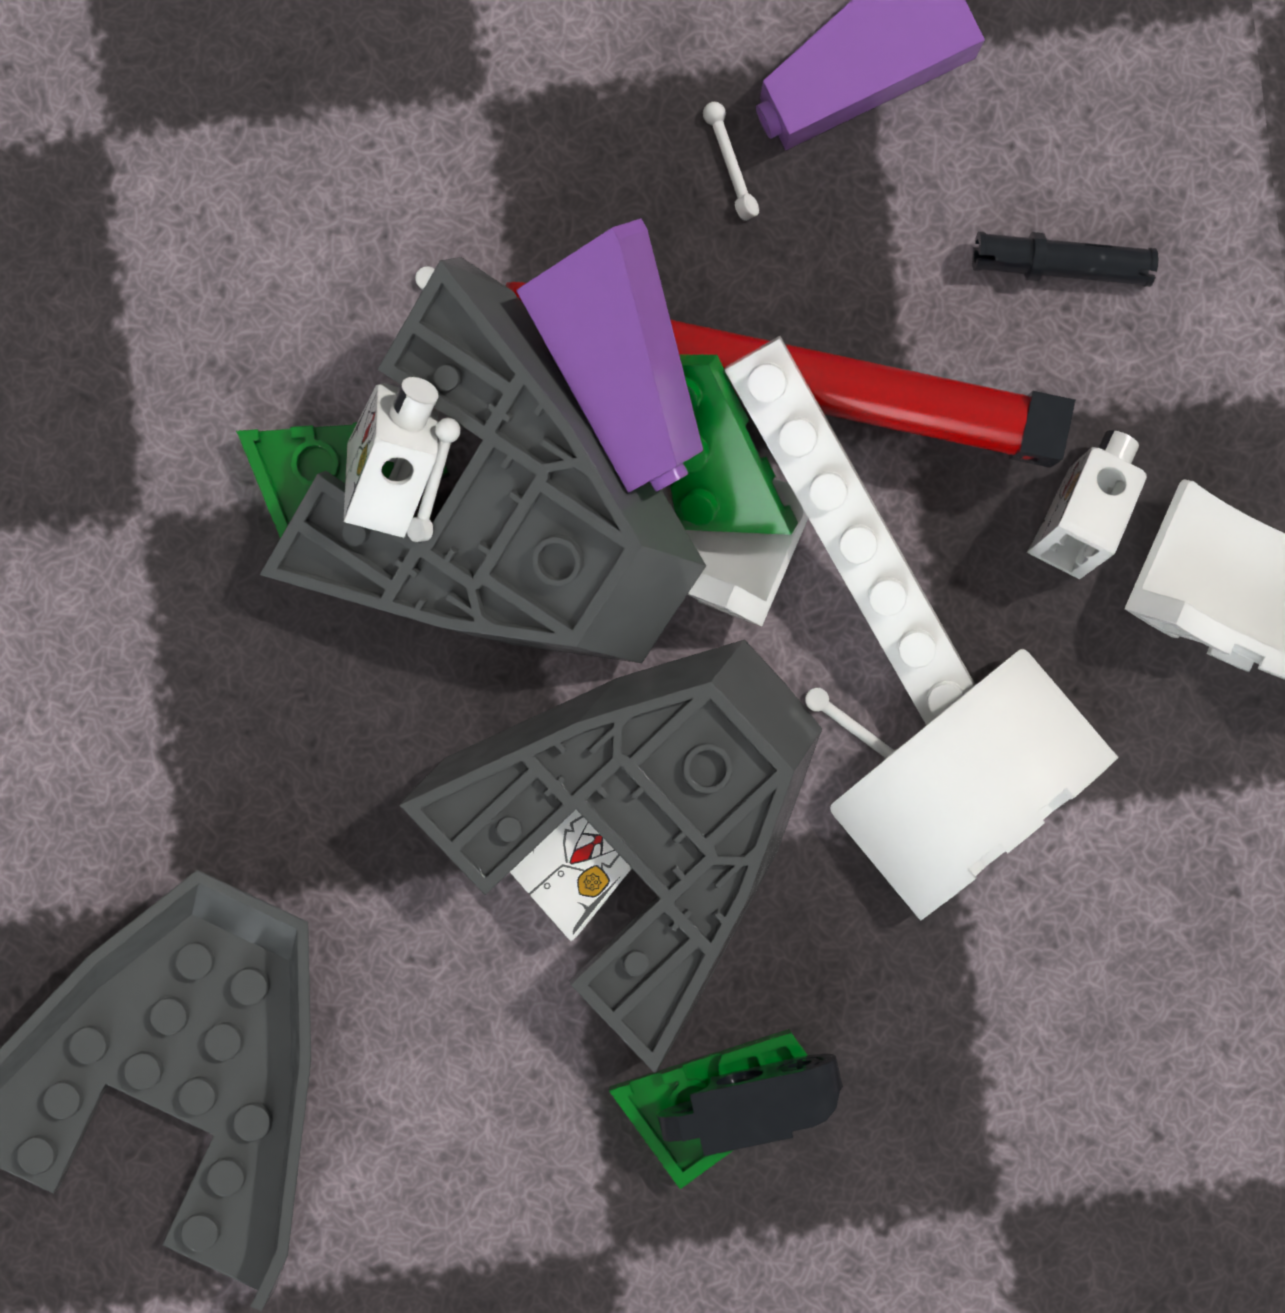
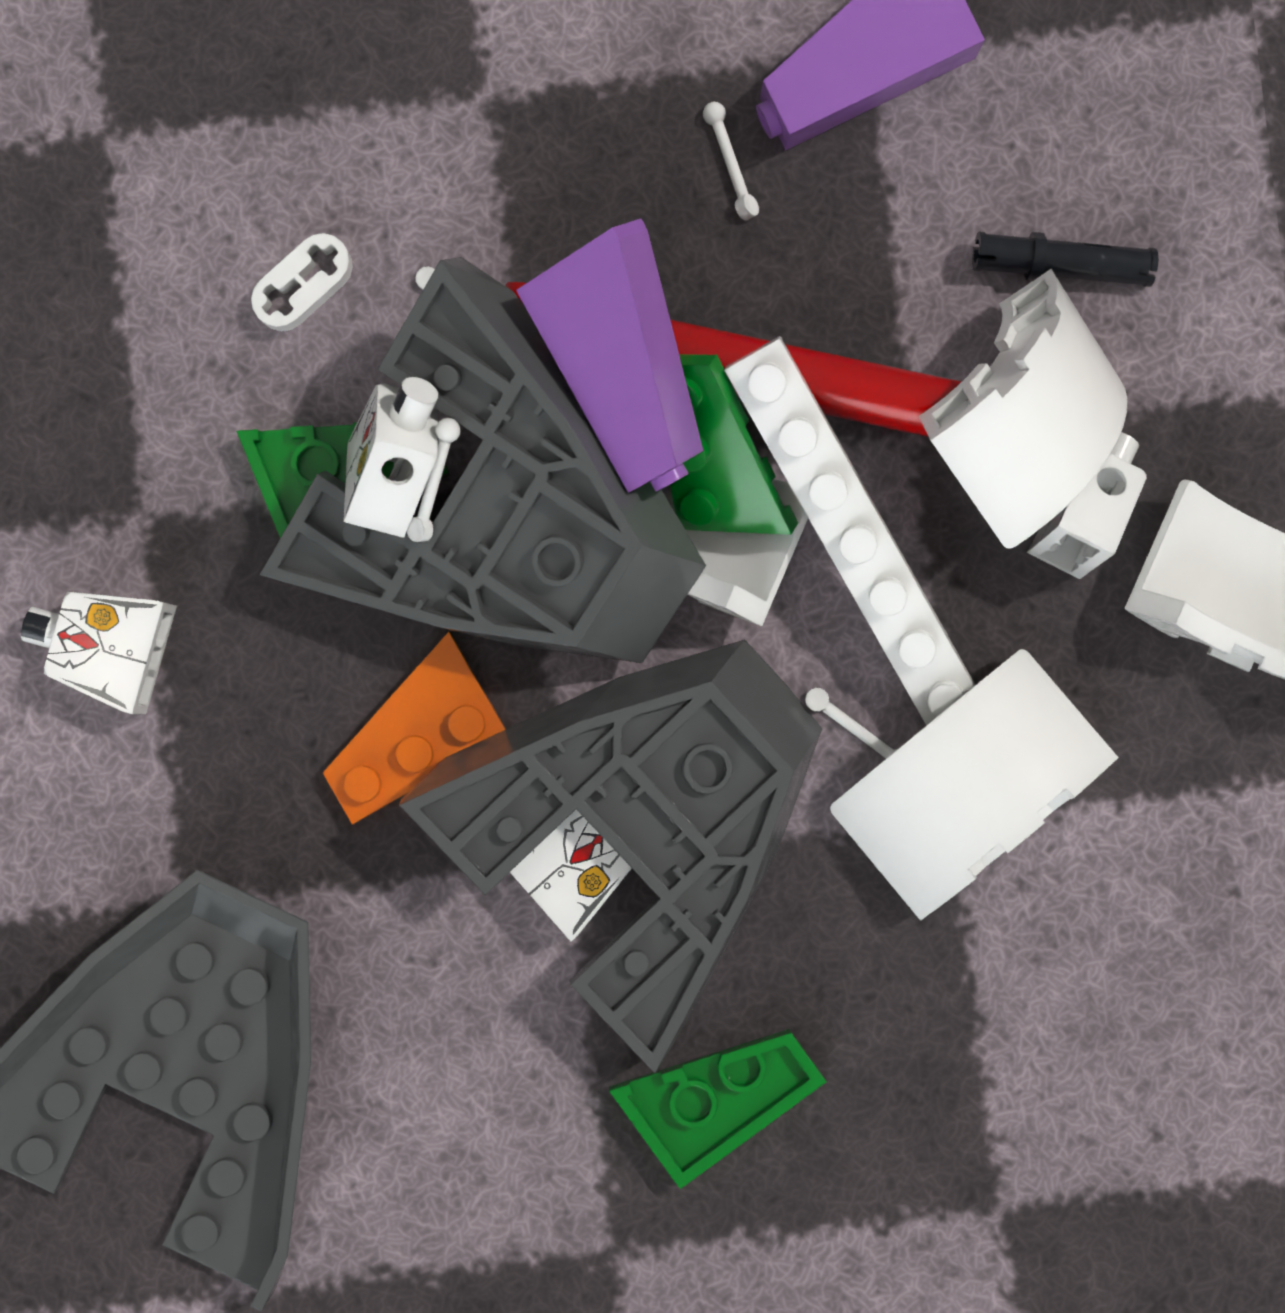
(104, 646): none -> white torso
(291, 272): none -> white beam
(421, 723): none -> orange wing
(756, 1104): black piece -> none
(1034, 420): none -> white panel

